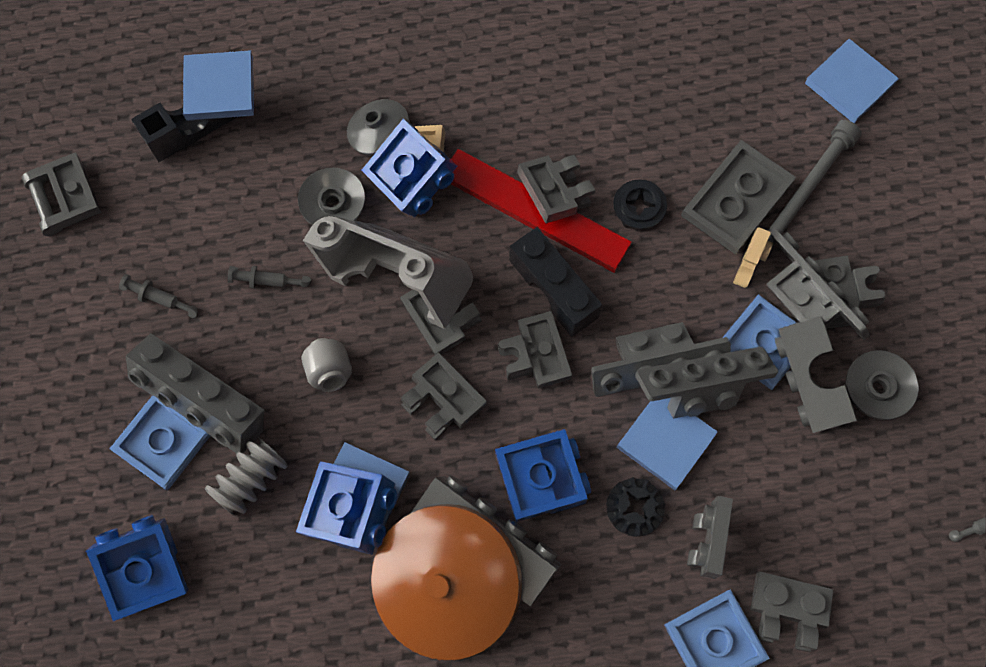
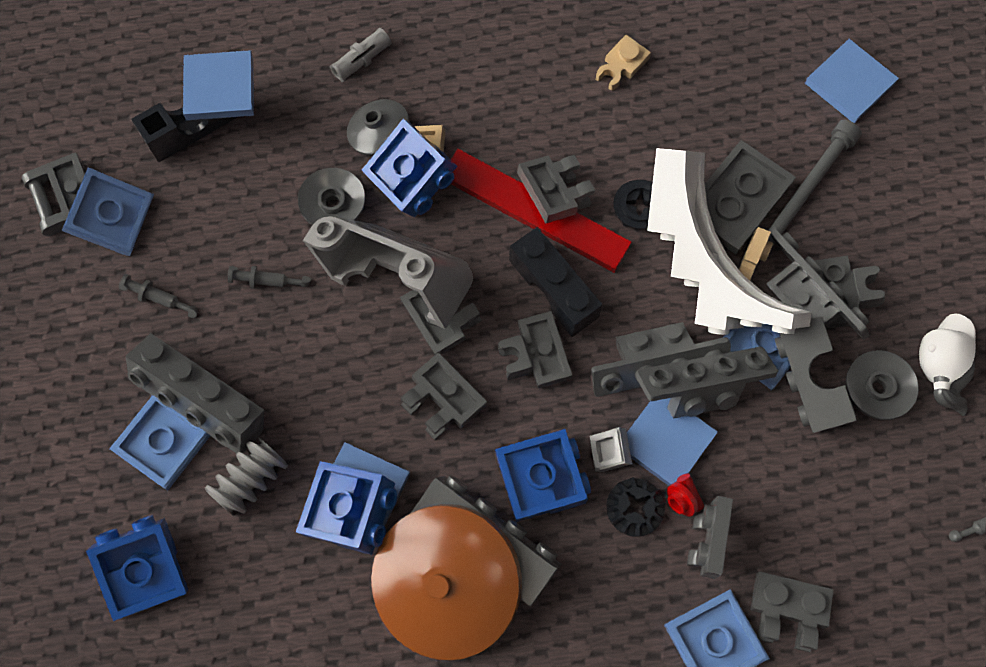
(108, 212): none -> medium blue tile
(326, 364): light grey head -> none
(377, 42): none -> light grey pin
(610, 449): none -> light grey tile
(623, 59): none -> tan plate
(682, 216): none -> white arch
(684, 496): none -> red plate
(949, 360): none -> white hair

